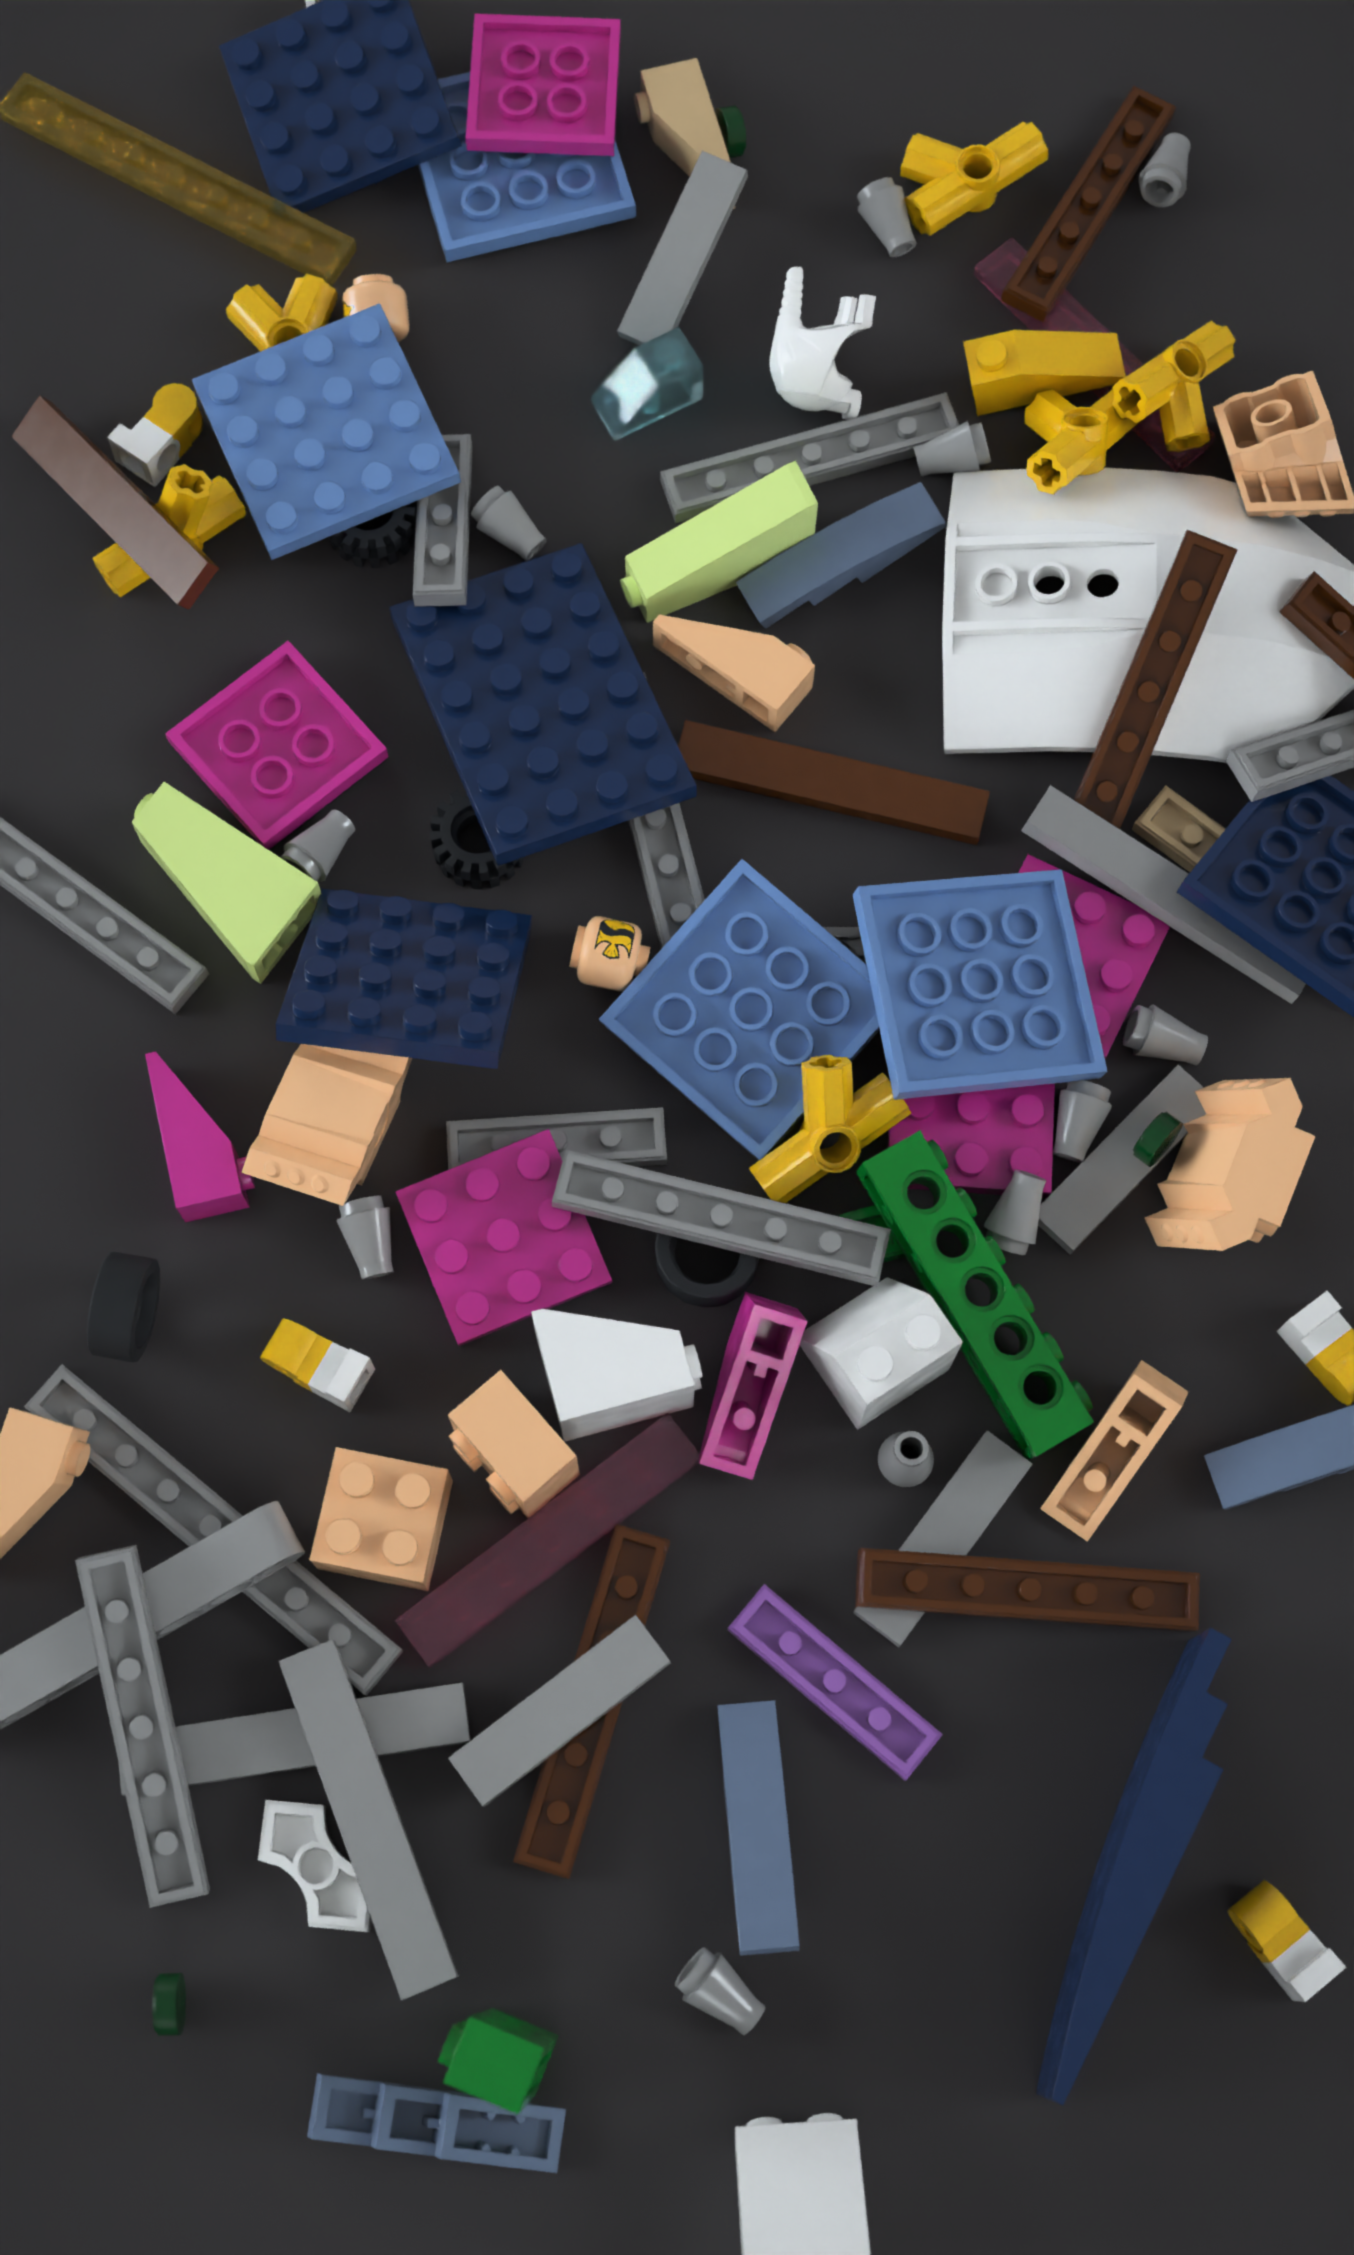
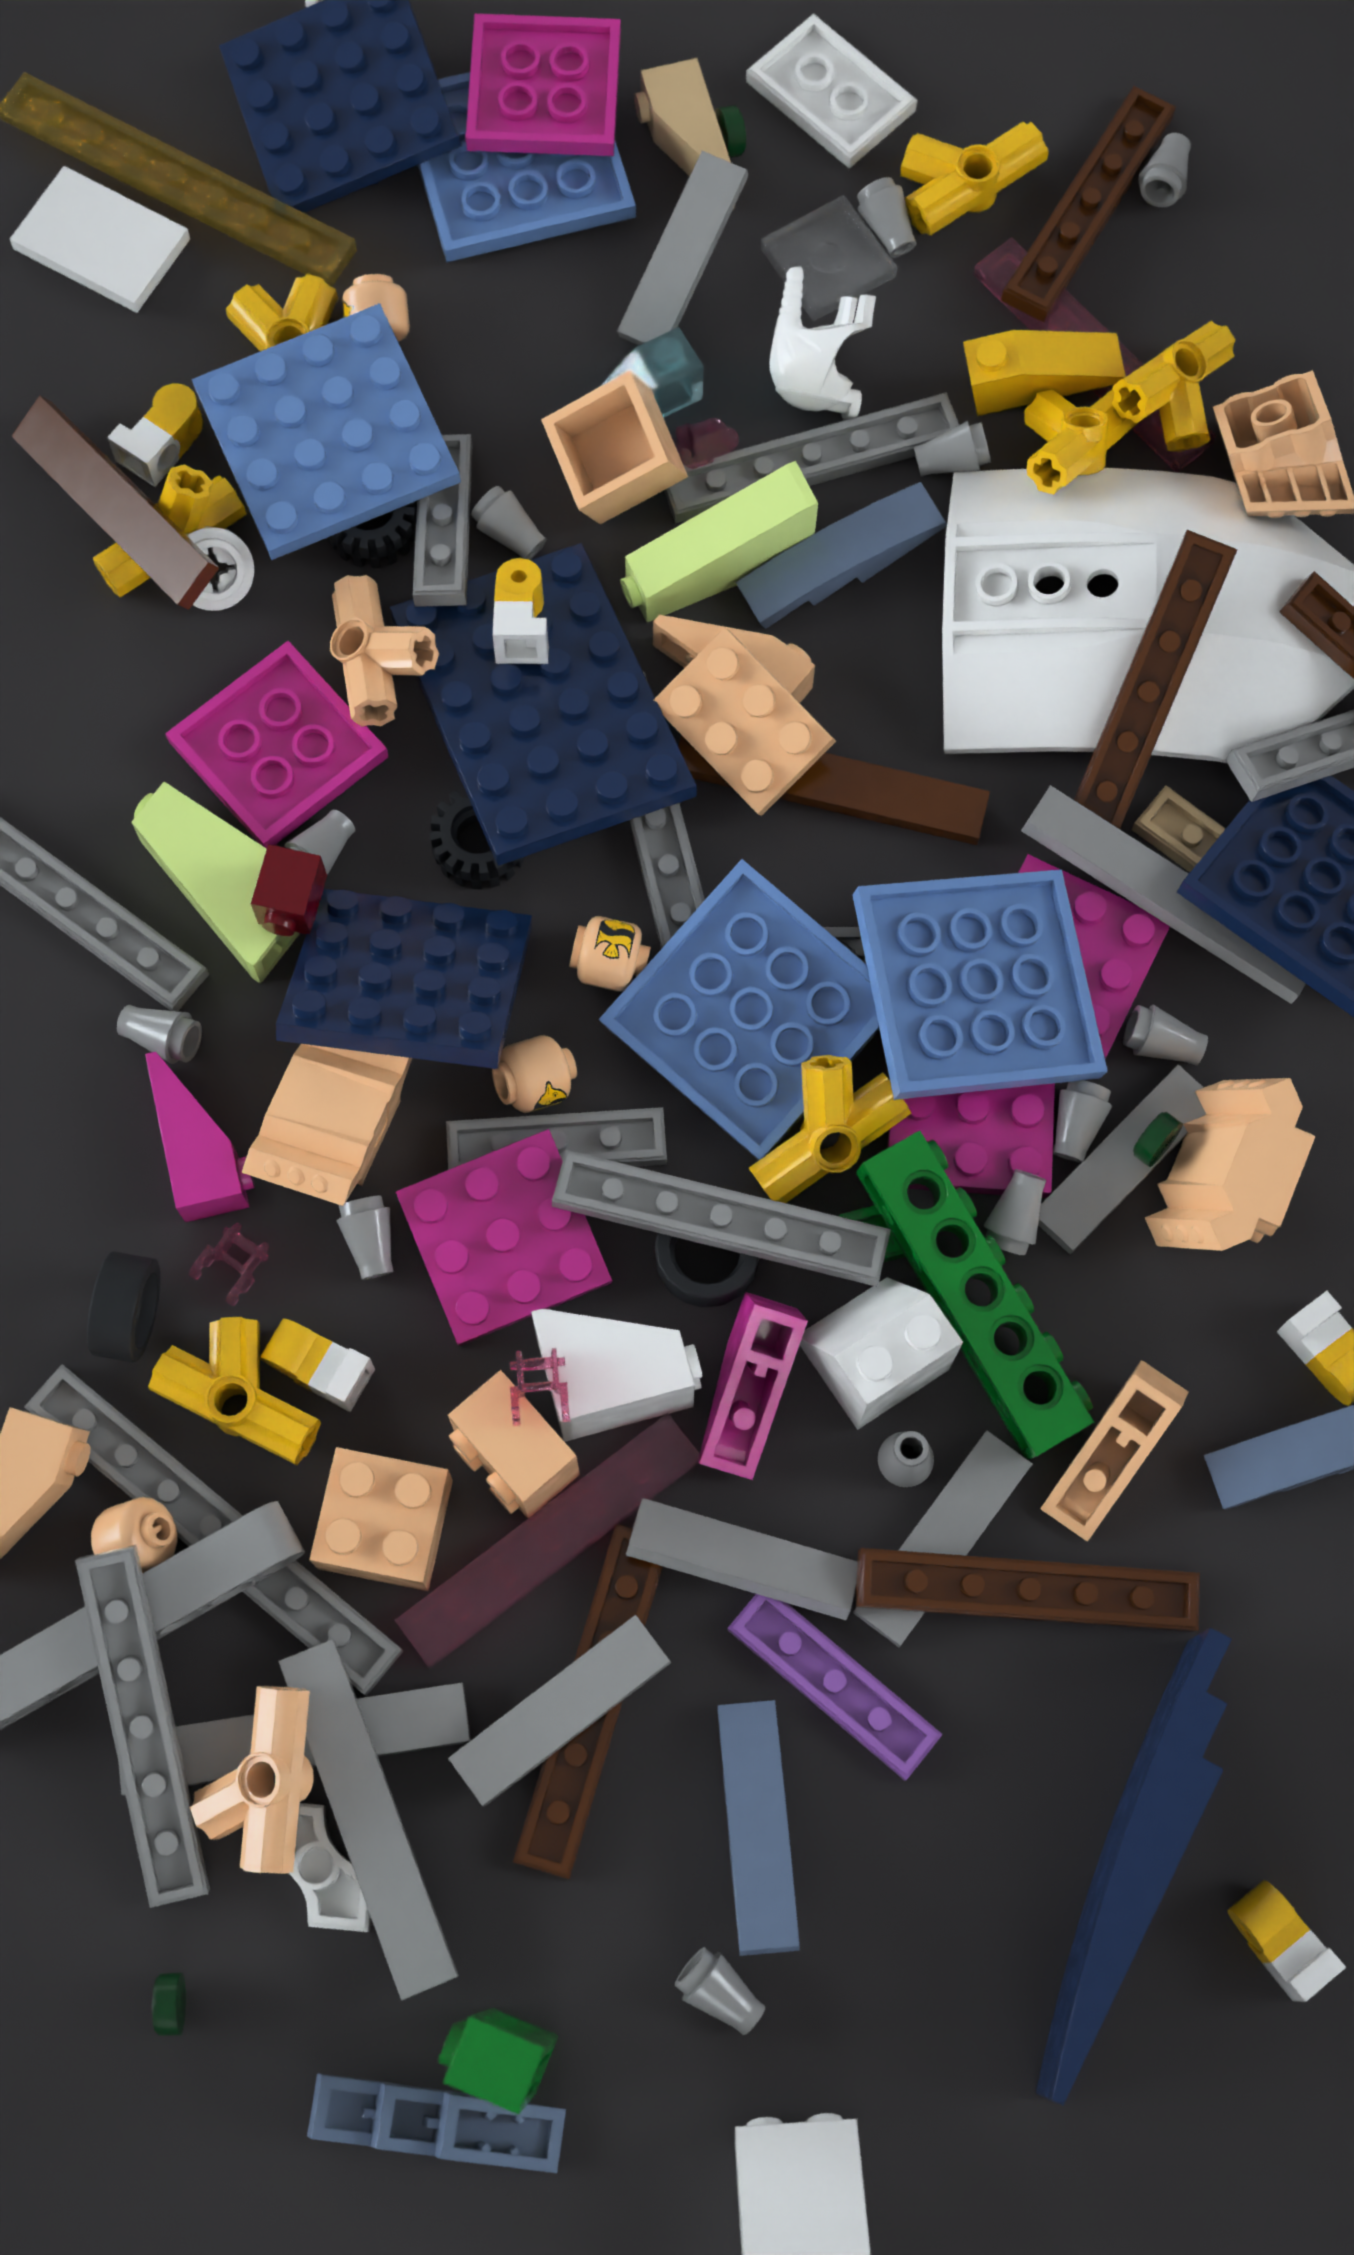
(100, 239): none -> white tile
(137, 1523): none -> light nougat head
(167, 1032): none -> light grey cone
(230, 1372): none -> yellow piece
(231, 1236): none -> clear pink piece
(233, 581): none -> white gear
(249, 1793): none -> light nougat piece
(288, 891): none -> dark red brick
(374, 651): none -> light nougat piece
(517, 602): none -> white leg
(534, 1074): none -> light nougat head
(538, 1364): none -> clear pink piece
(614, 448): none -> light nougat piece
(707, 439): none -> clear pink piece
(743, 721): none -> light nougat plate
(743, 1559): none -> light grey tile
(831, 90): none -> white tile
(836, 256): none -> clear tile

